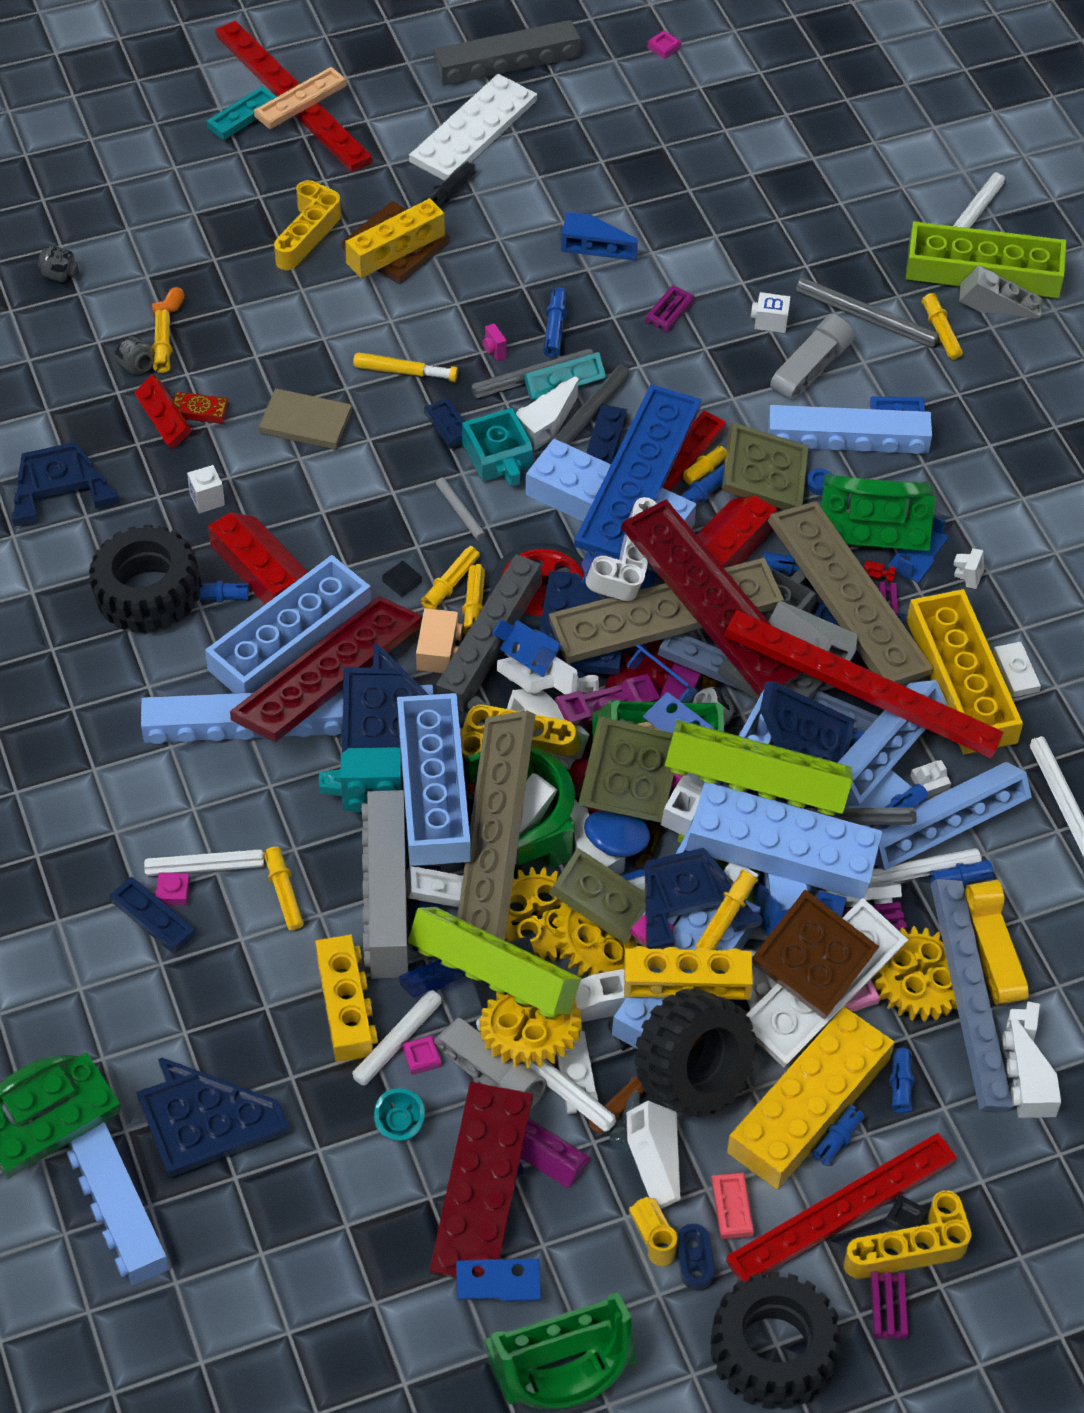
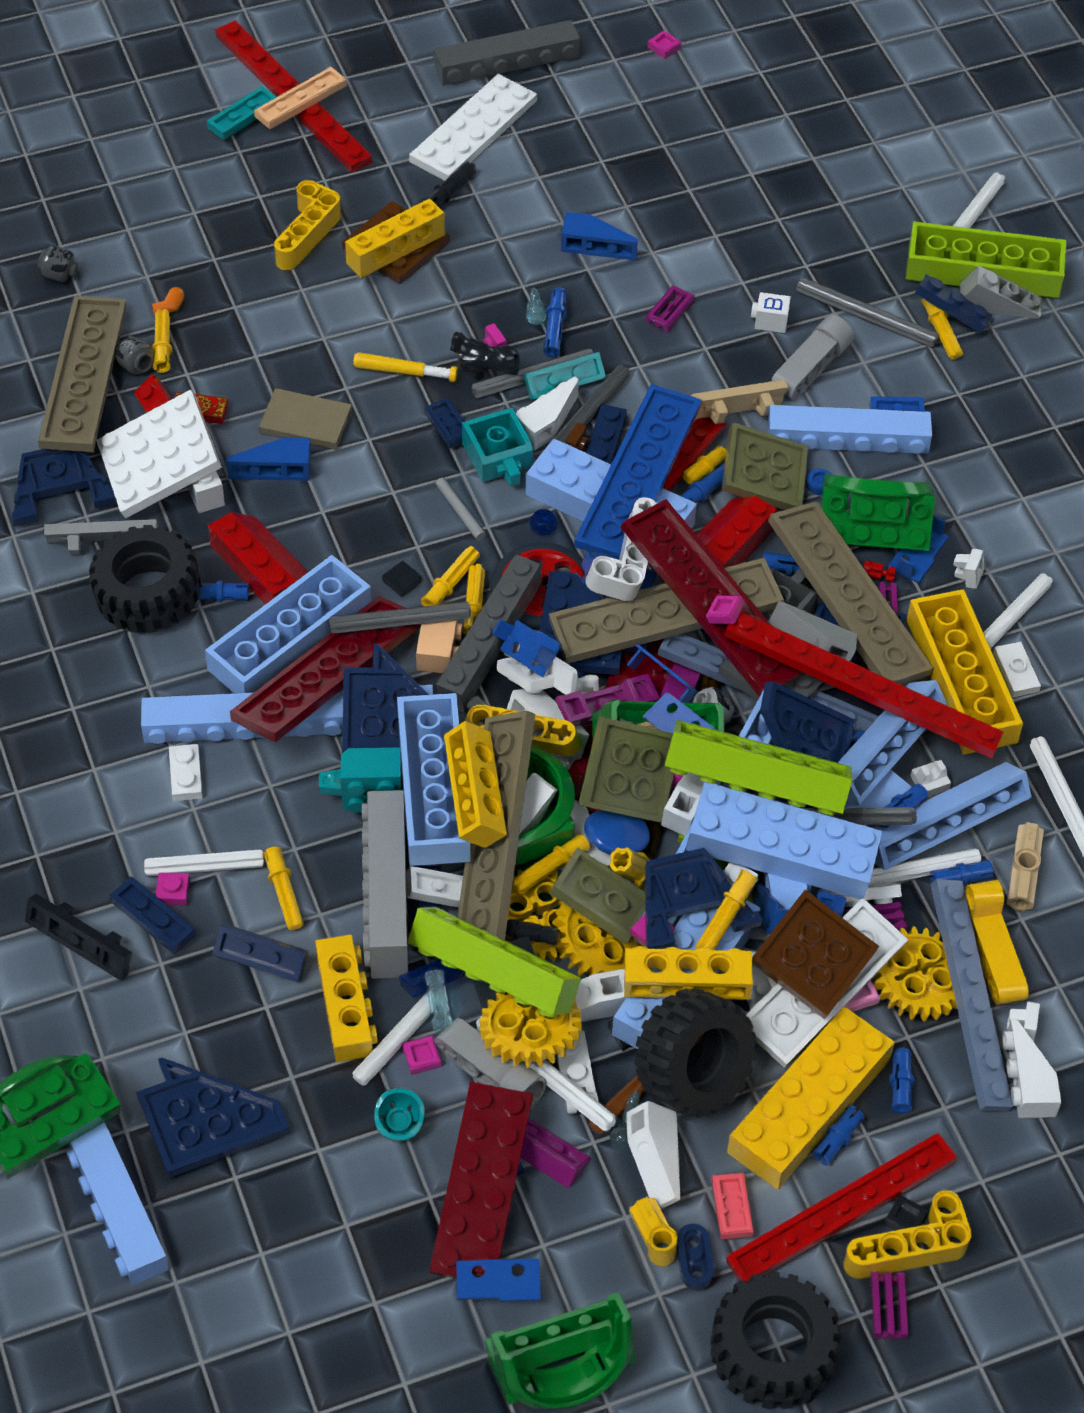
(78, 936): none -> black hinge
(82, 374): none -> dark tan plate
(89, 532): none -> light grey hinge
(158, 453): none -> white plate
(185, 772): none -> white plate
(260, 952): none -> dark blue plate
(273, 461): none -> blue slope
(399, 617): none -> dark grey axle
(437, 999): none -> clear light blue axle
(475, 784): none -> yellow brick
(480, 357): none -> black animal
(536, 310): none -> clear light blue bar
(536, 932): none -> black axle
(543, 522): none -> clear blue plate
(549, 864): none -> yellow axle
(578, 437): none -> reddish brown plate
(629, 865): none -> yellow piece
(725, 609): none -> dark pink tile
(759, 396): none -> tan hinge
(953, 303): none -> dark blue plate
(1017, 609): none -> white axle
(1023, 879): none -> tan piece

